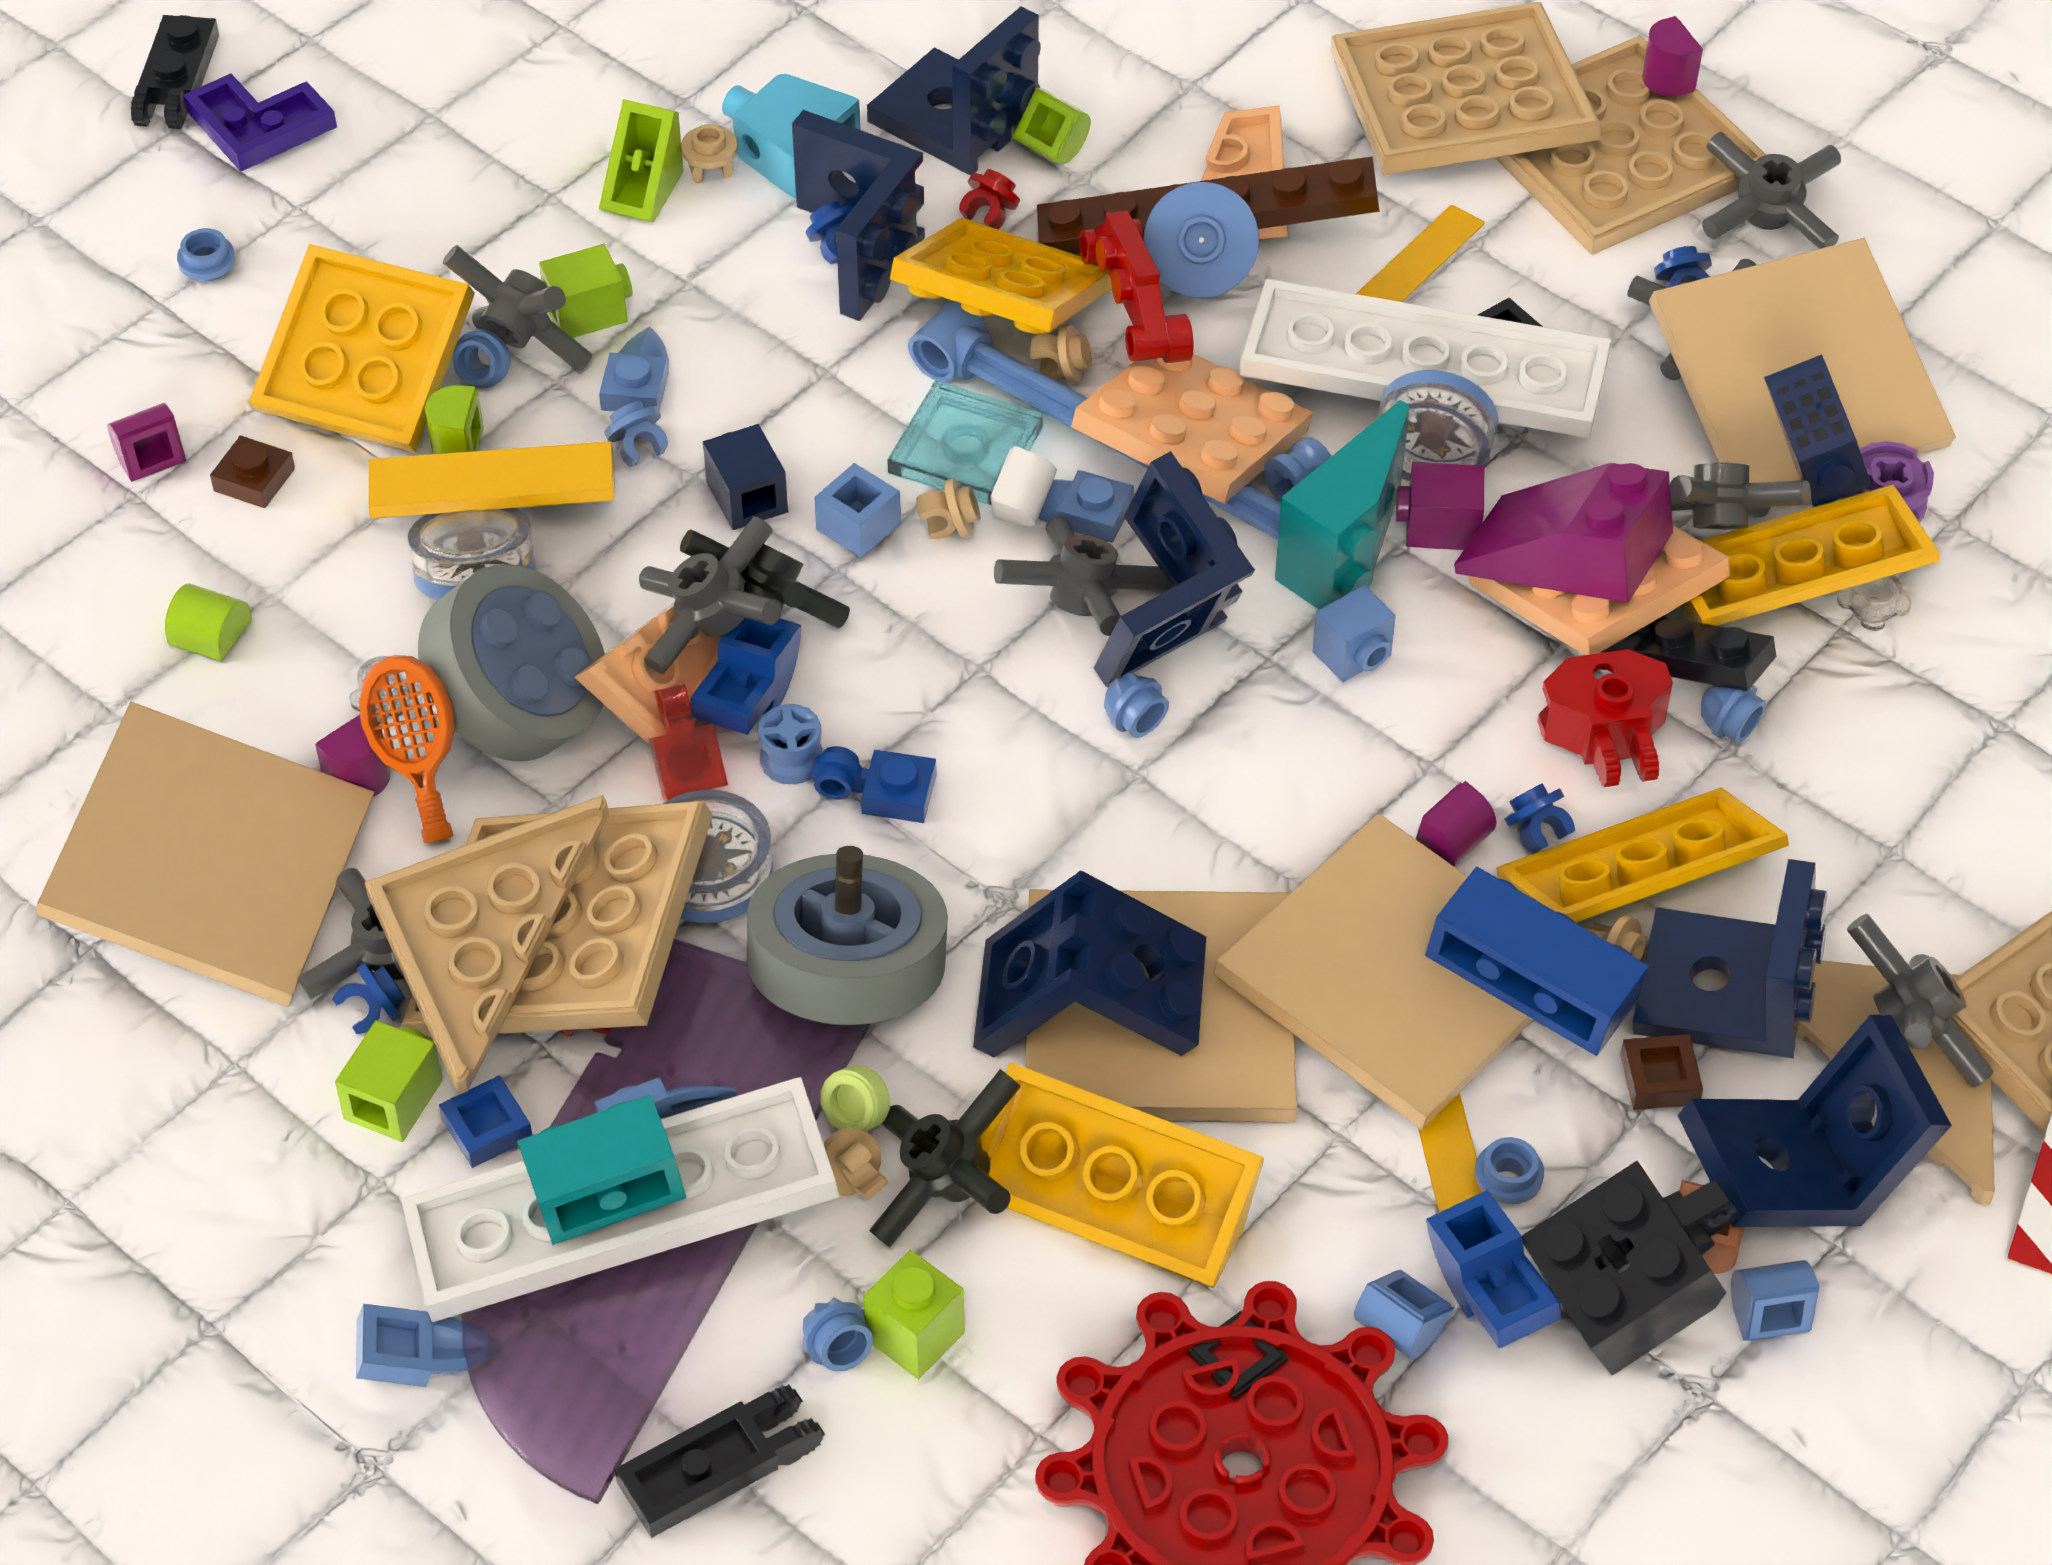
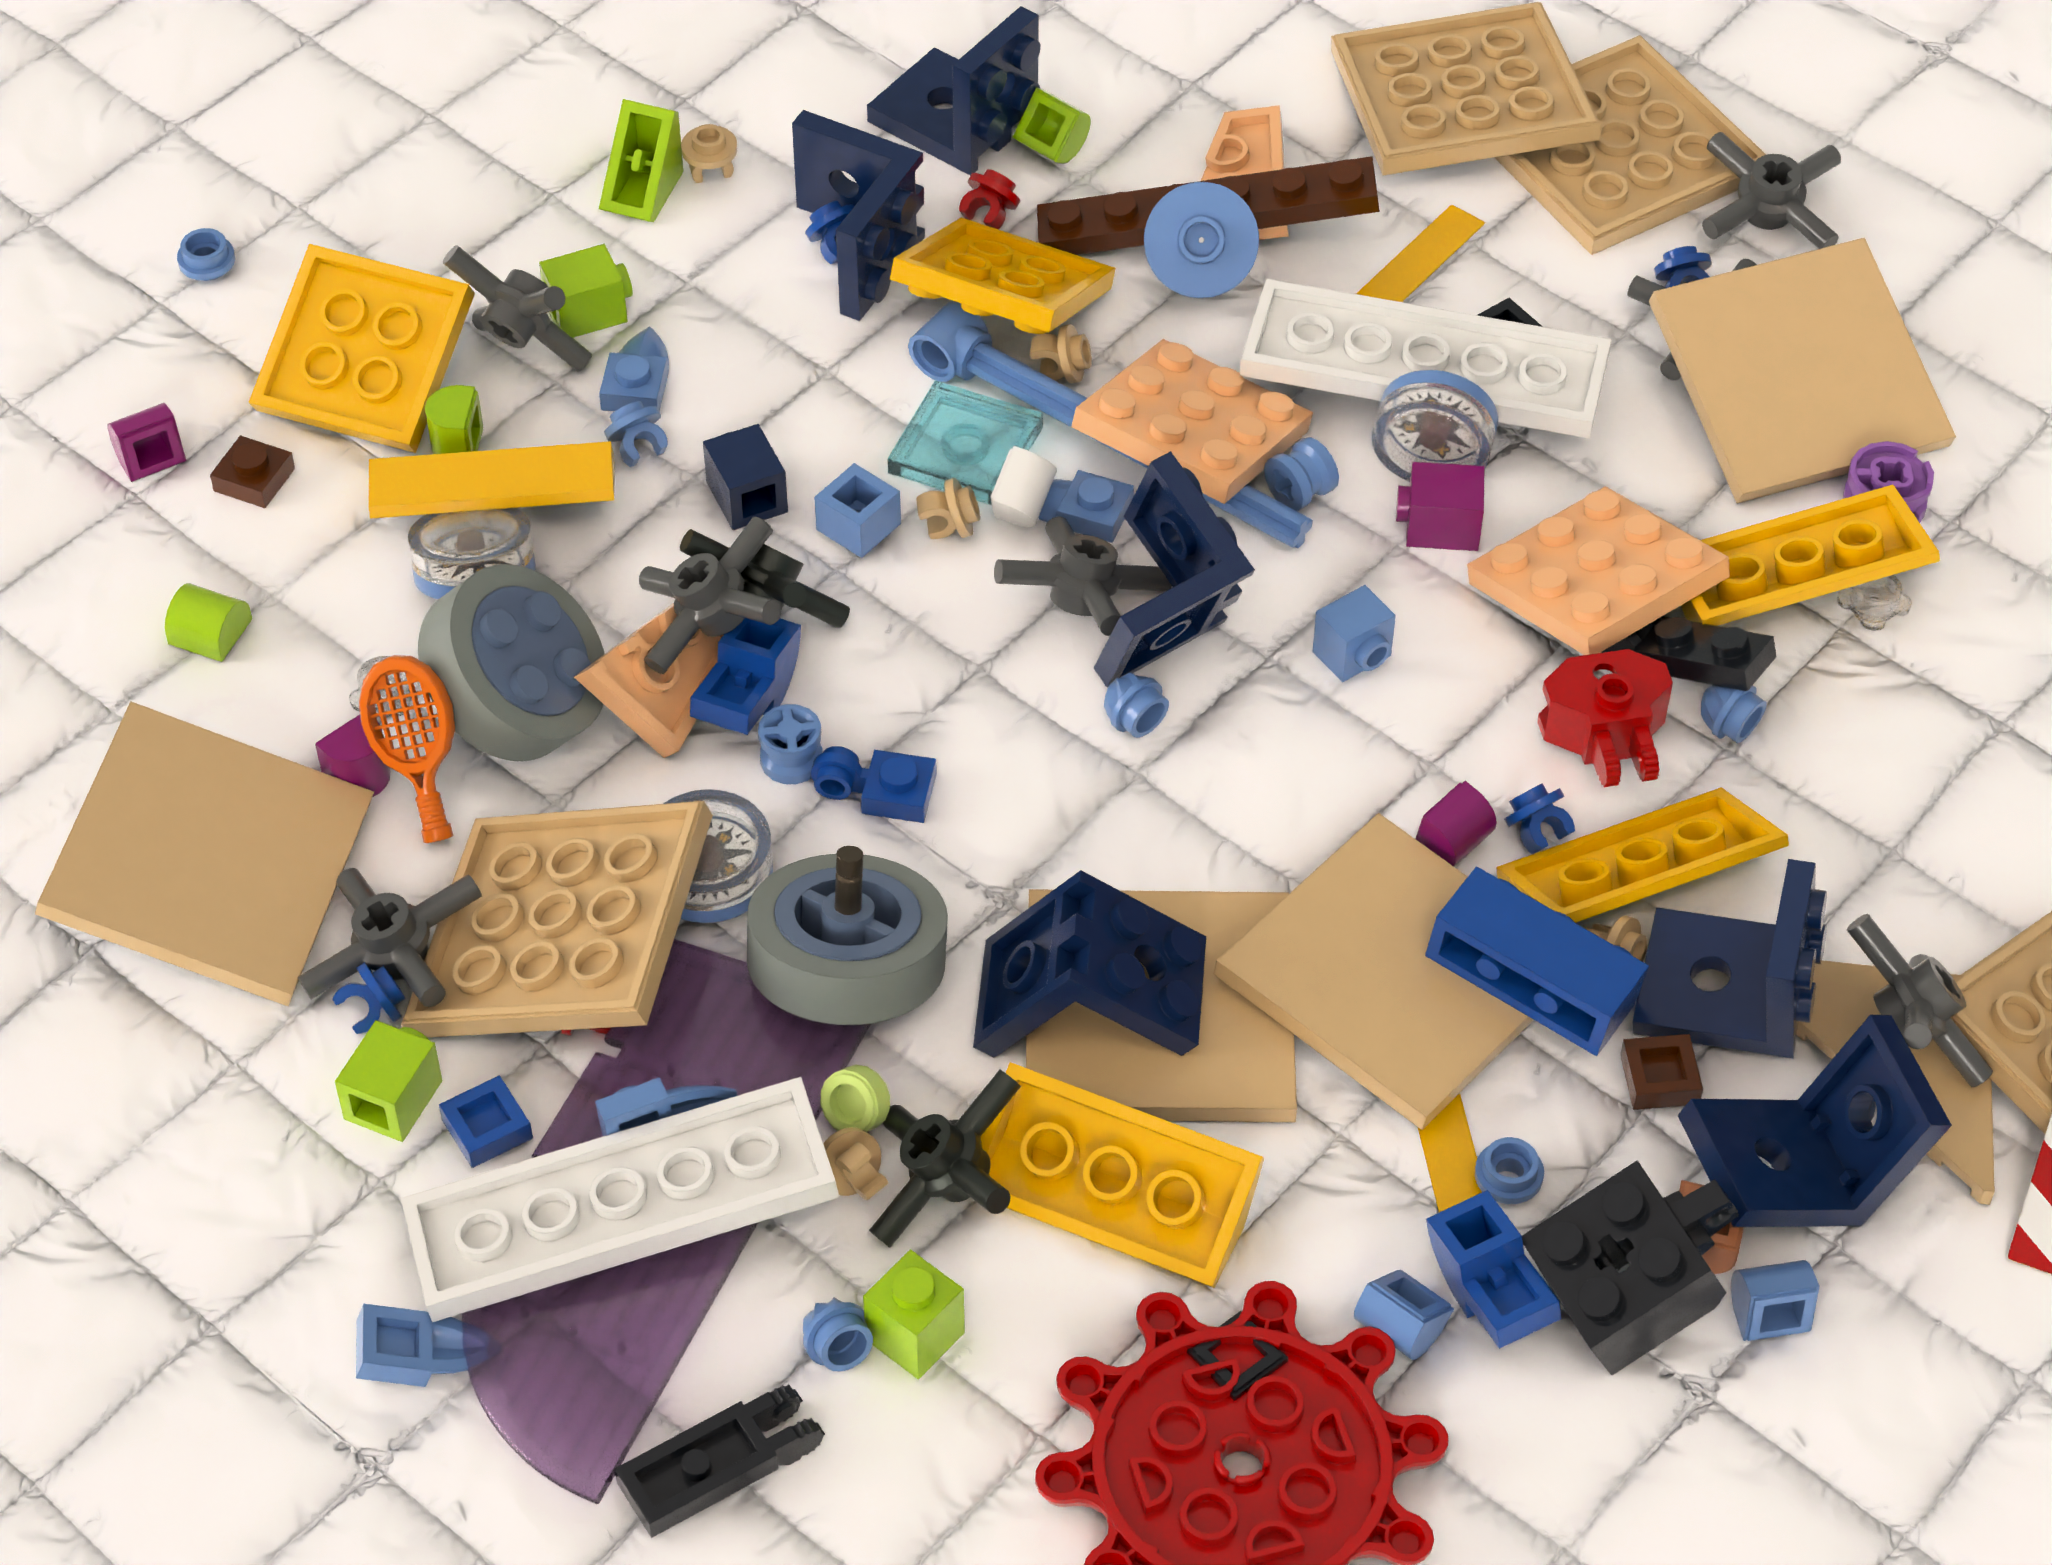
(174, 68): black hinge -> none
(254, 130): dark purple plate -> none
(468, 365): medium blue plate -> none
(476, 922): tan tile -> none
(602, 1169): teal brick -> none
(686, 755): clear red plate -> none
(765, 122): medium azure torso -> none
(1135, 279): red plate -> none
(1341, 513): teal slope -> none
(1576, 533): magenta slope -> none
(1671, 59): magenta brick -> none
(1725, 498): dark grey bar -> none
(1817, 431): dark blue slope -> none

